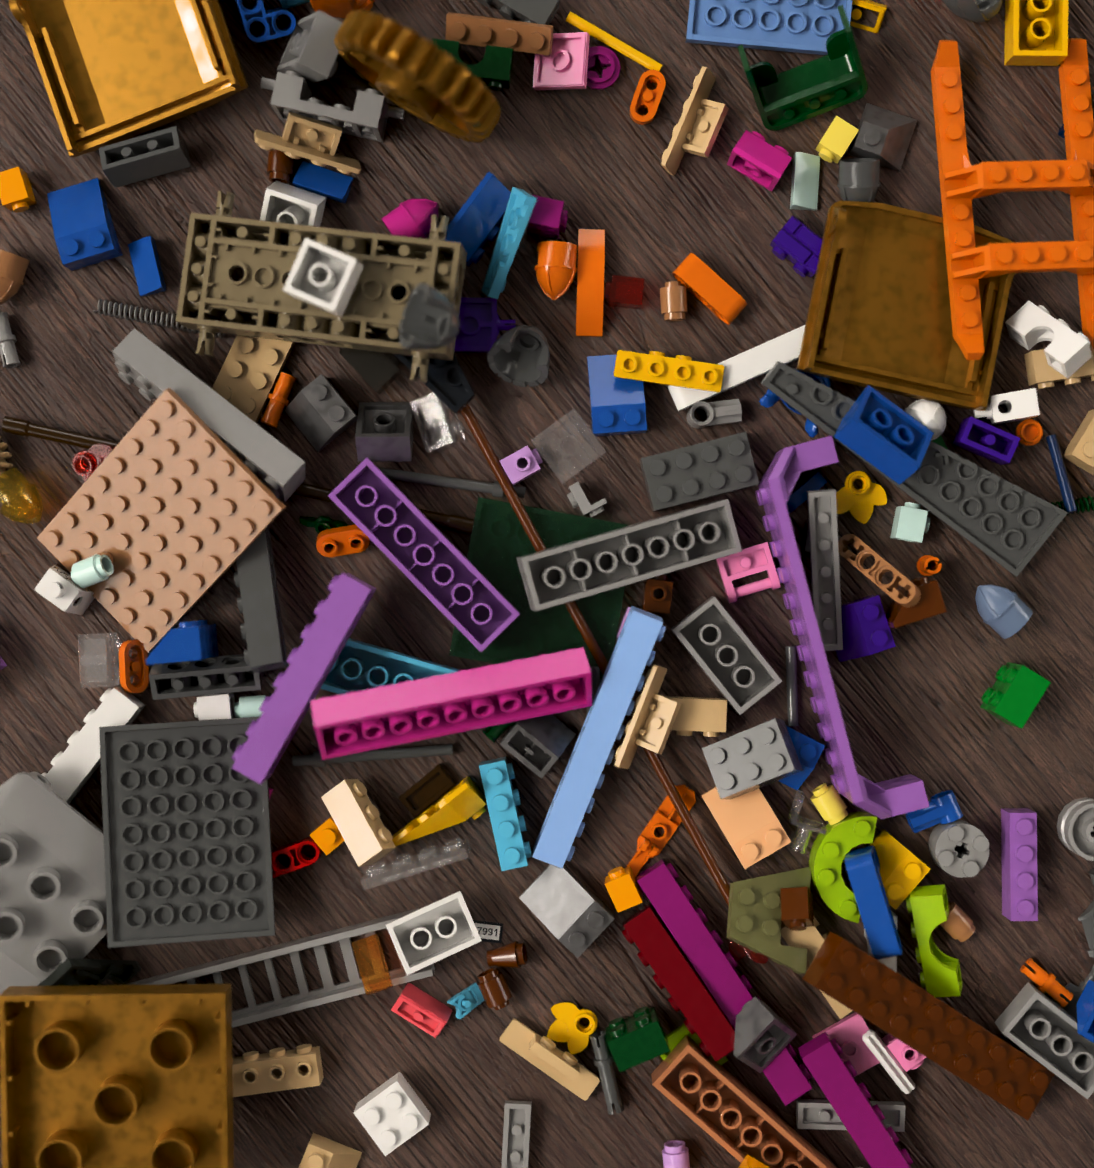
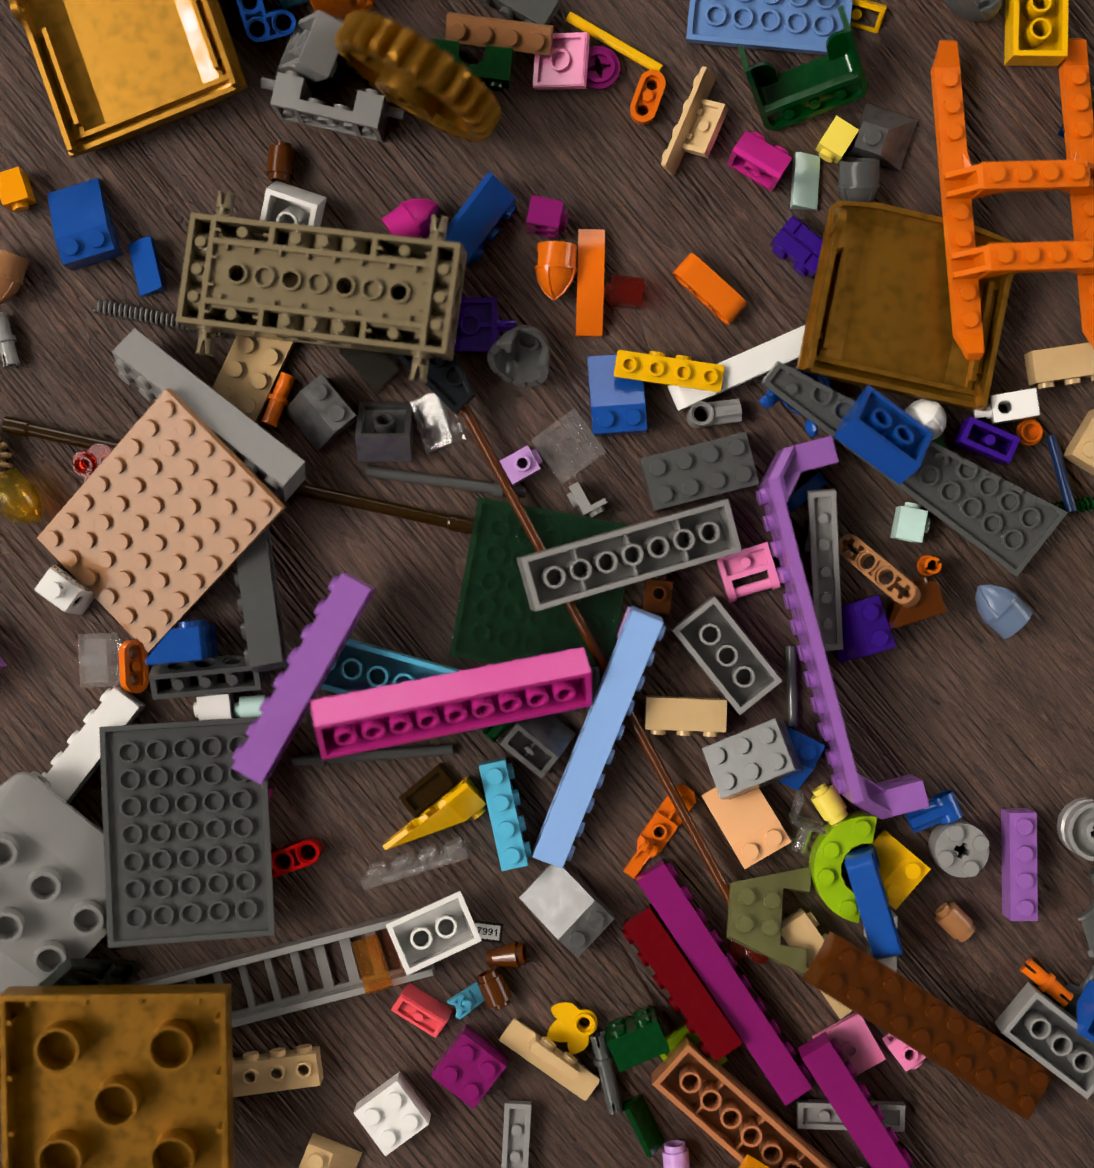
(92, 570): light aqua brick -> none
(144, 157): dark grey brick -> none
(309, 140): tan bracket -> none
(321, 523): dark green piece -> none
(323, 182): blue slope -> none
(323, 277): white brick -> none
(327, 836): light orange brick -> none
(342, 540): orange plate -> none
(358, 822): brick -> none
(424, 554): medium lavender brick -> none
(428, 320): dark grey hair -> none
(469, 1067): none -> magenta brick
(509, 237): medium azure wing -> none
(623, 888): light orange brick -> none
(643, 1124): none -> dark green slope
(650, 721): tan bracket -> none
(673, 301): medium nougat brick -> none
(760, 1034): flat silver slope -> none
(797, 908): reddish brown brick -> none
(860, 501): yellow plate -> none
(888, 1061): white axle -> none
(940, 972): lime arch -> none
(1014, 694): green brick -> none
(1035, 324): white arch -> none

